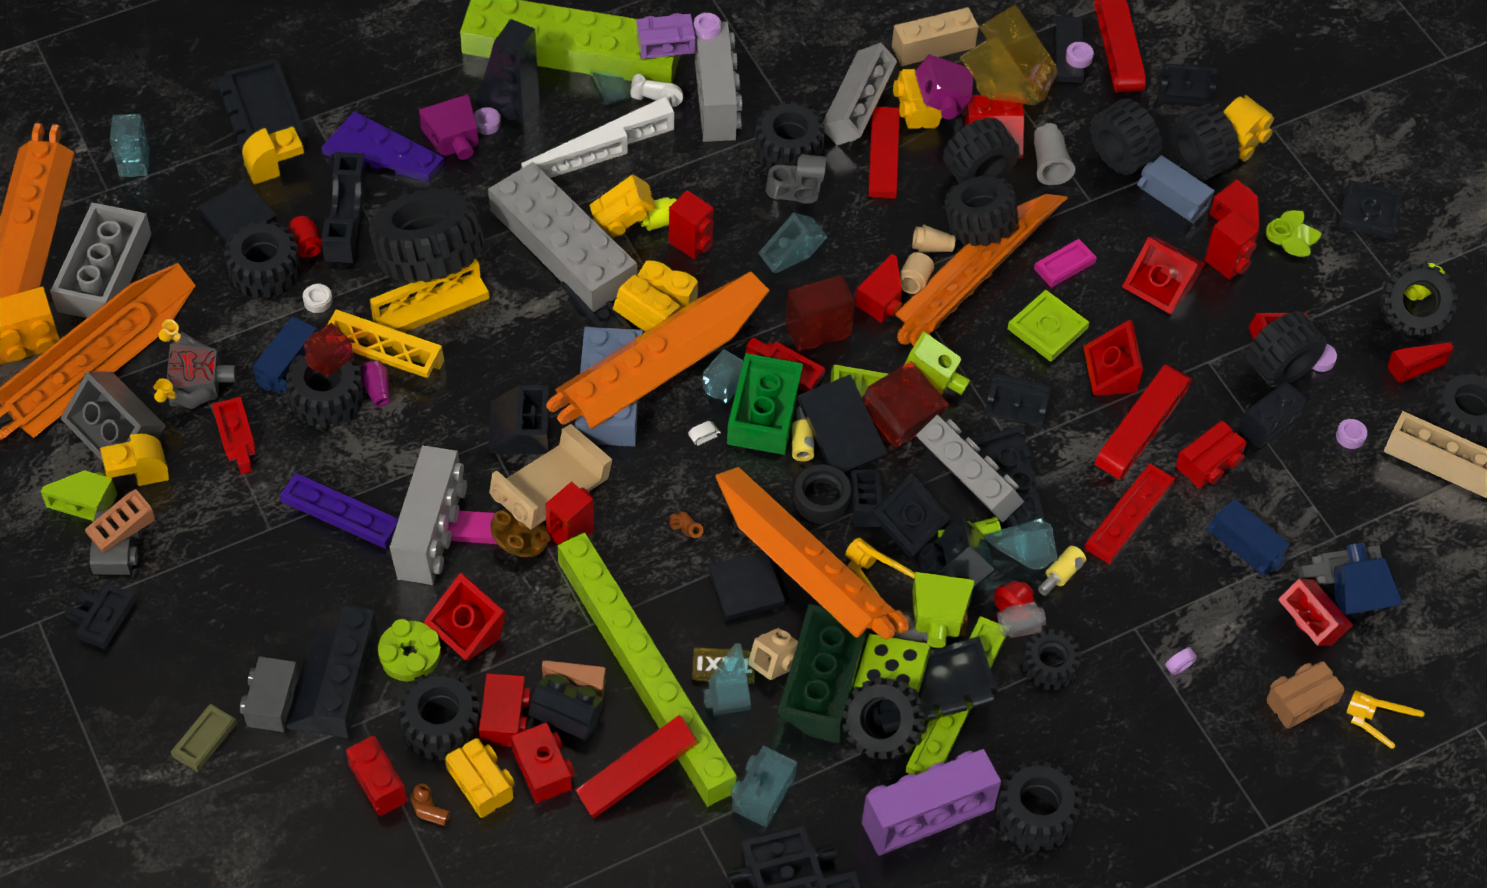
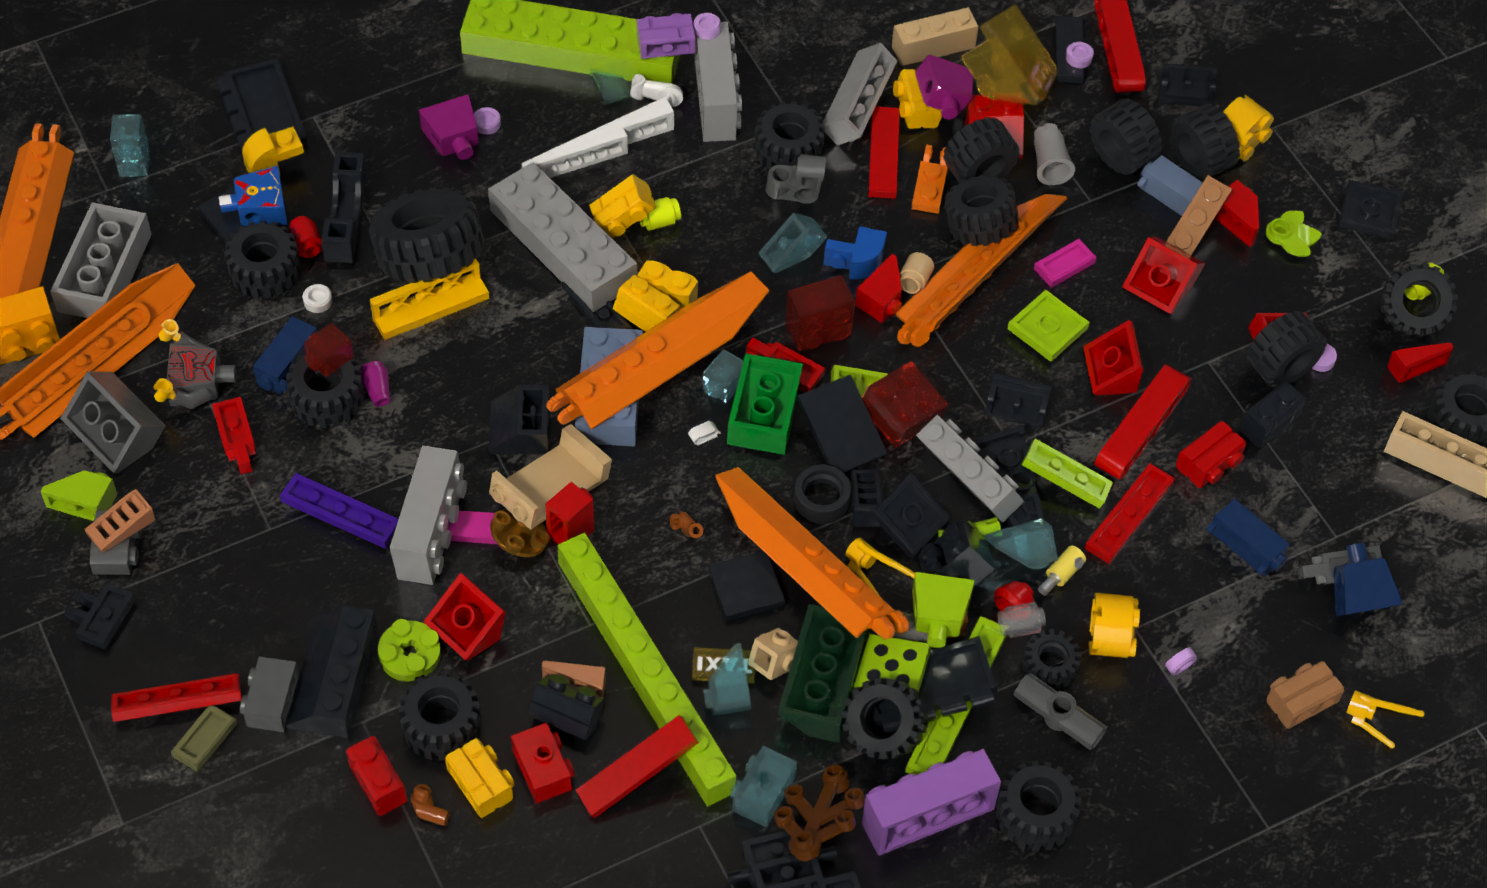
(139, 456): yellow brick -> none
(176, 697): none -> red tile
(257, 198): none -> blue torso
(384, 148): dark purple wing -> none
(389, 340): yellow fence -> none
(503, 709): red brick -> none
(512, 73): black wedge -> none
(691, 225): red brick -> none
(802, 438): light yellow piece -> none
(806, 844): none -> reddish brown plant
(860, 257): none -> blue brick
(930, 183): none -> orange hinge
(932, 240): tan cone -> none
(938, 364): lime torso -> none
(1067, 473): none -> lime plate
(1074, 722): none -> dark grey piece
(1113, 625): none -> yellow brick
(1199, 215): none -> medium nougat plate
(1231, 245): red brick -> none
(1315, 612): red brick -> none
(1351, 433): lavender tile -> none

